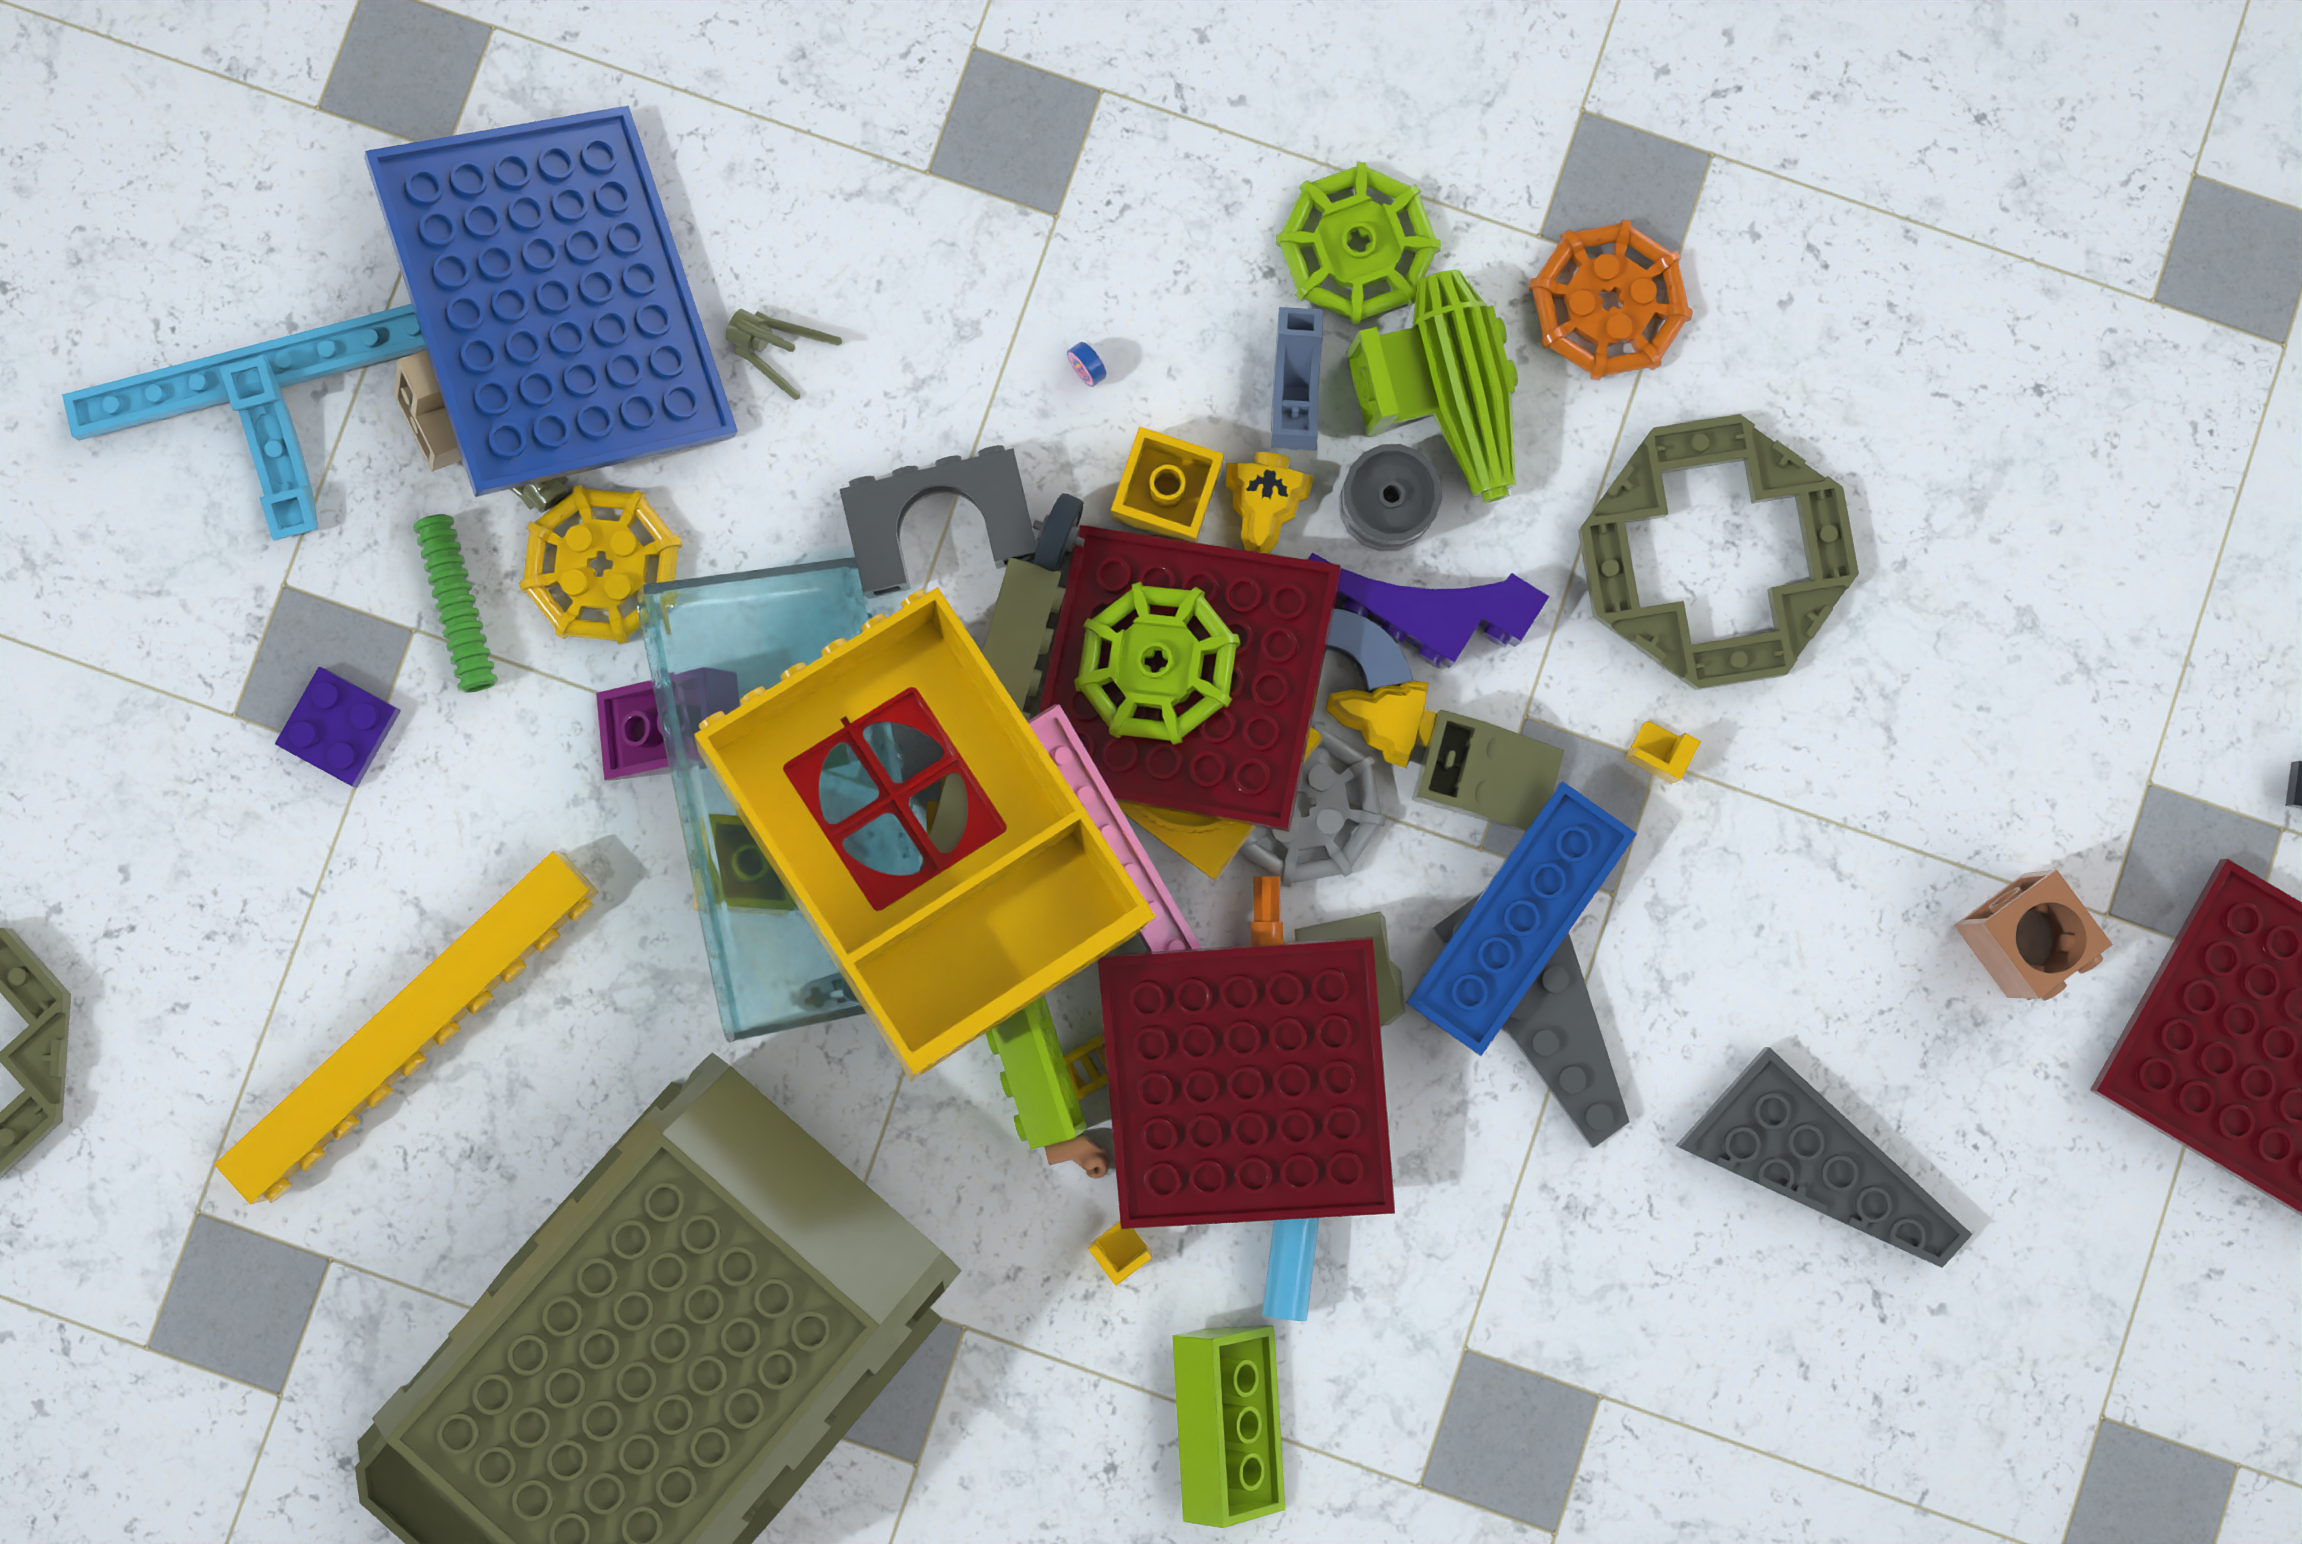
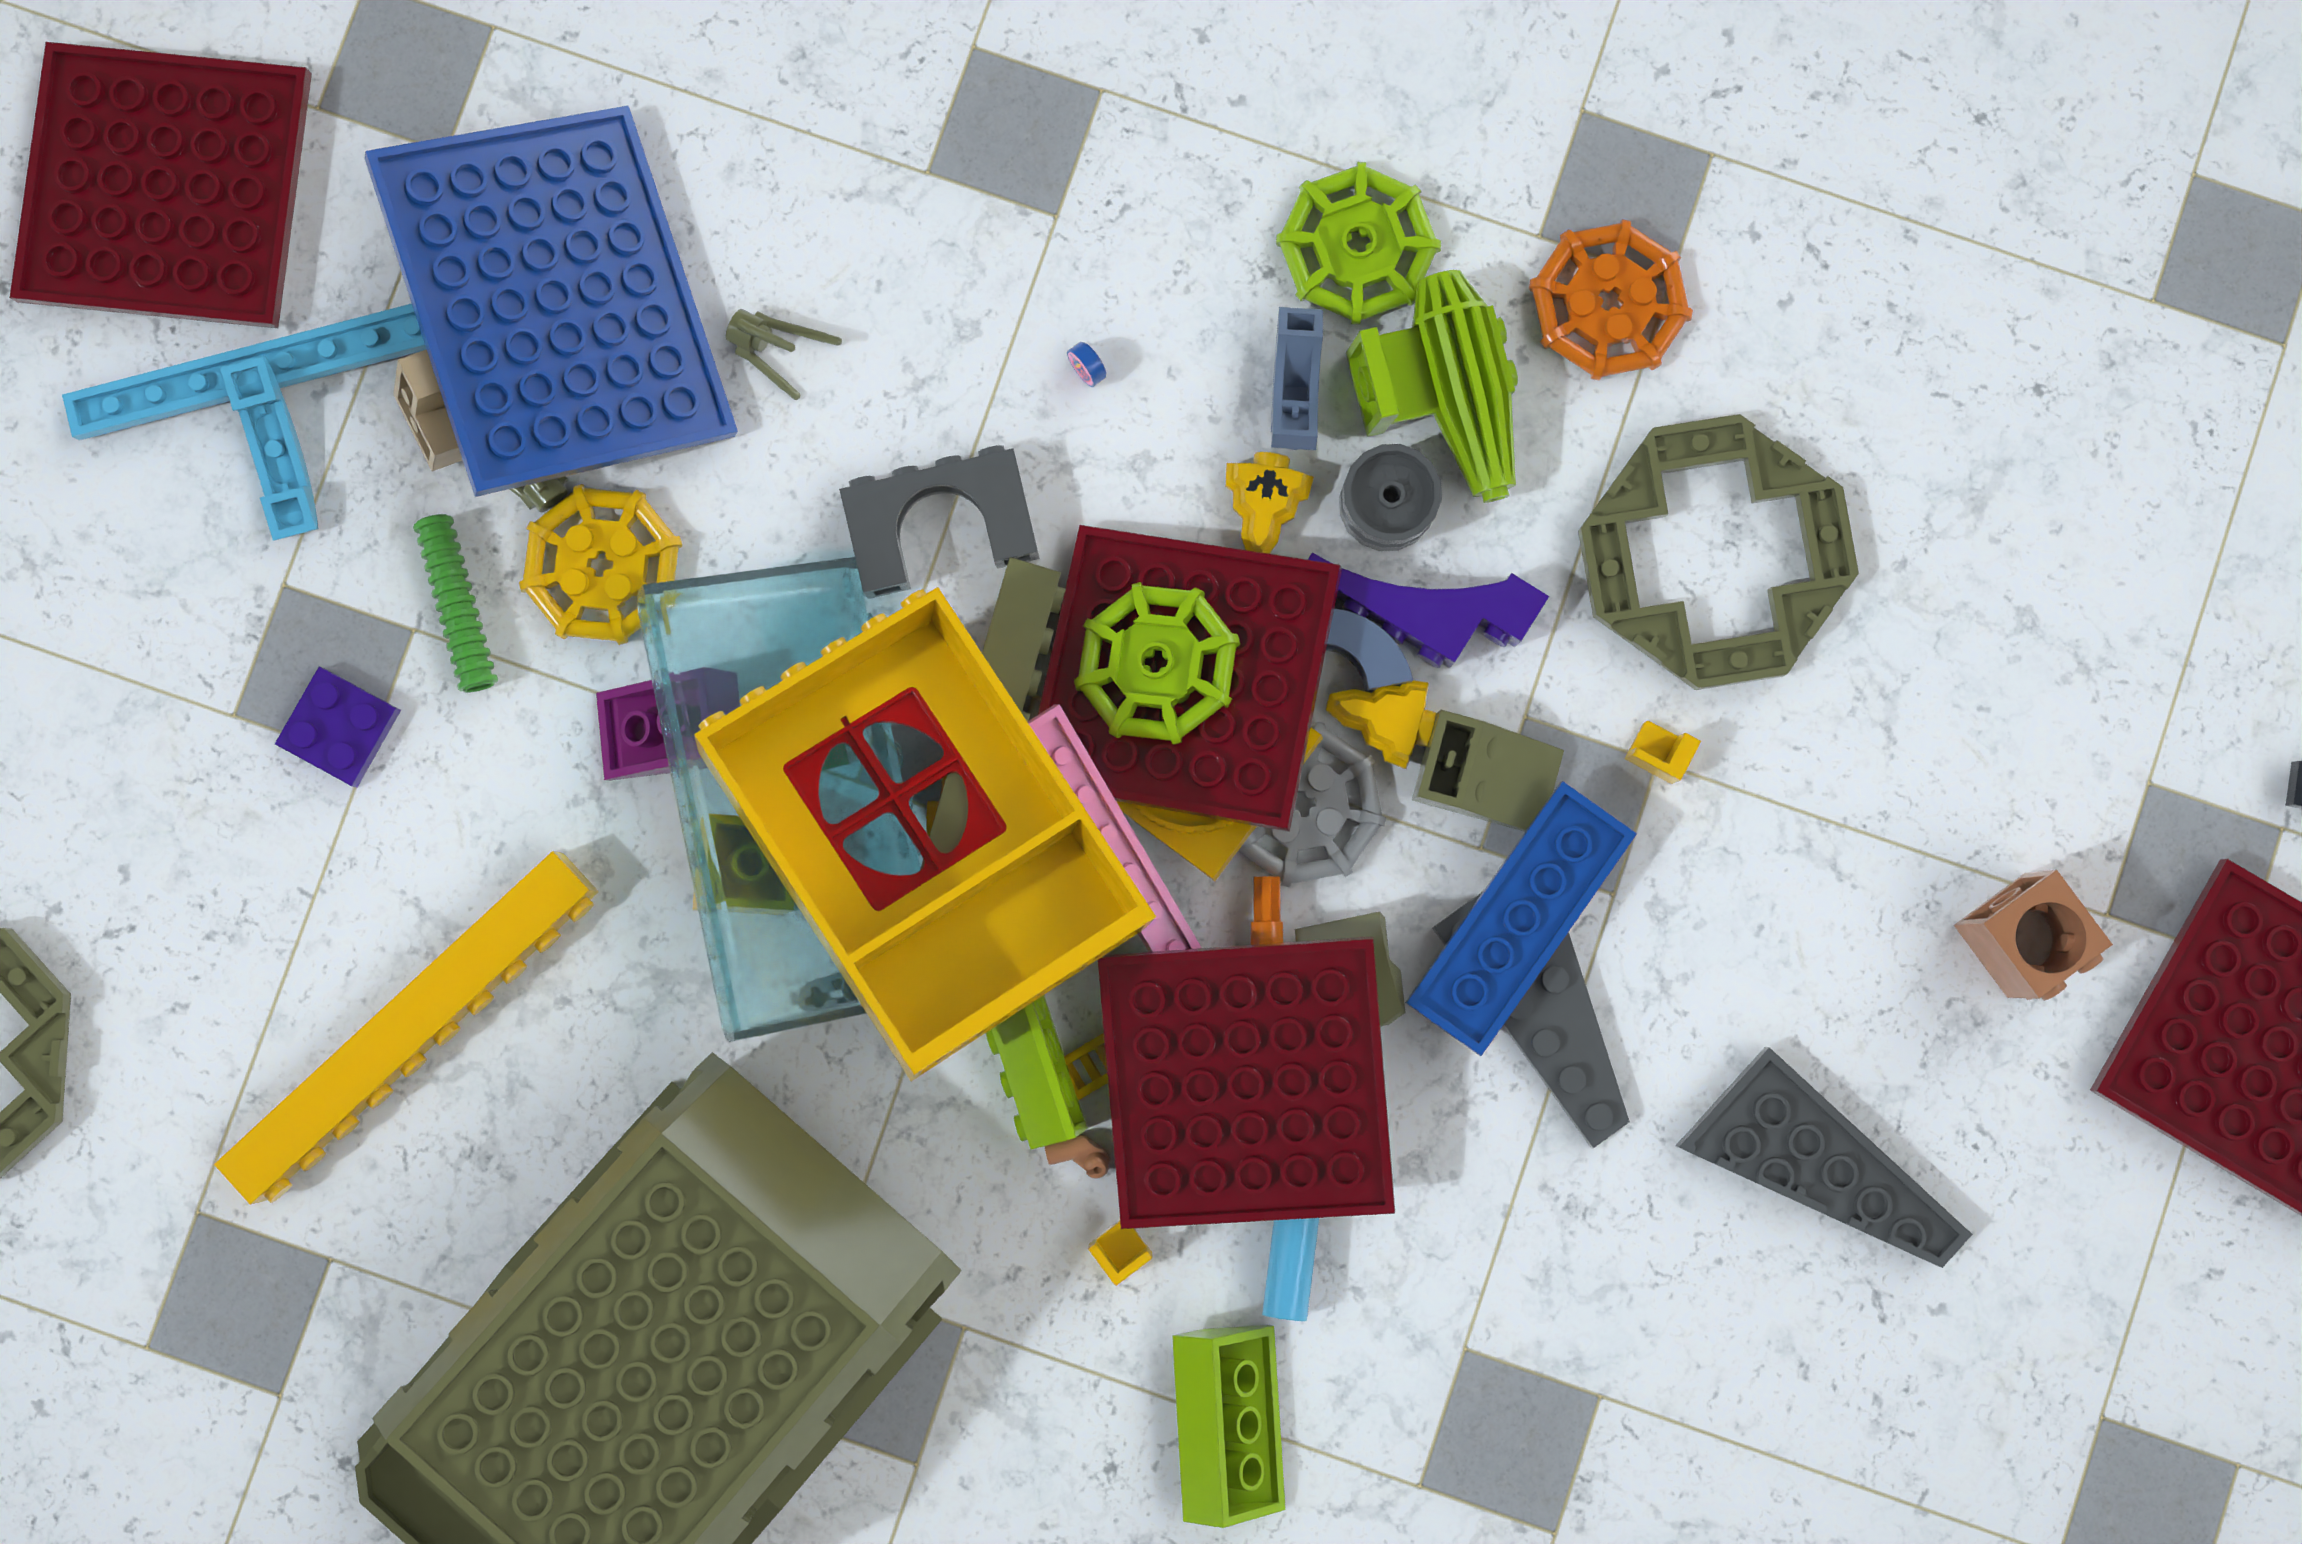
(161, 185): none -> dark red plate
(1058, 532): black wheel -> none
(1166, 486): yellow brick -> none

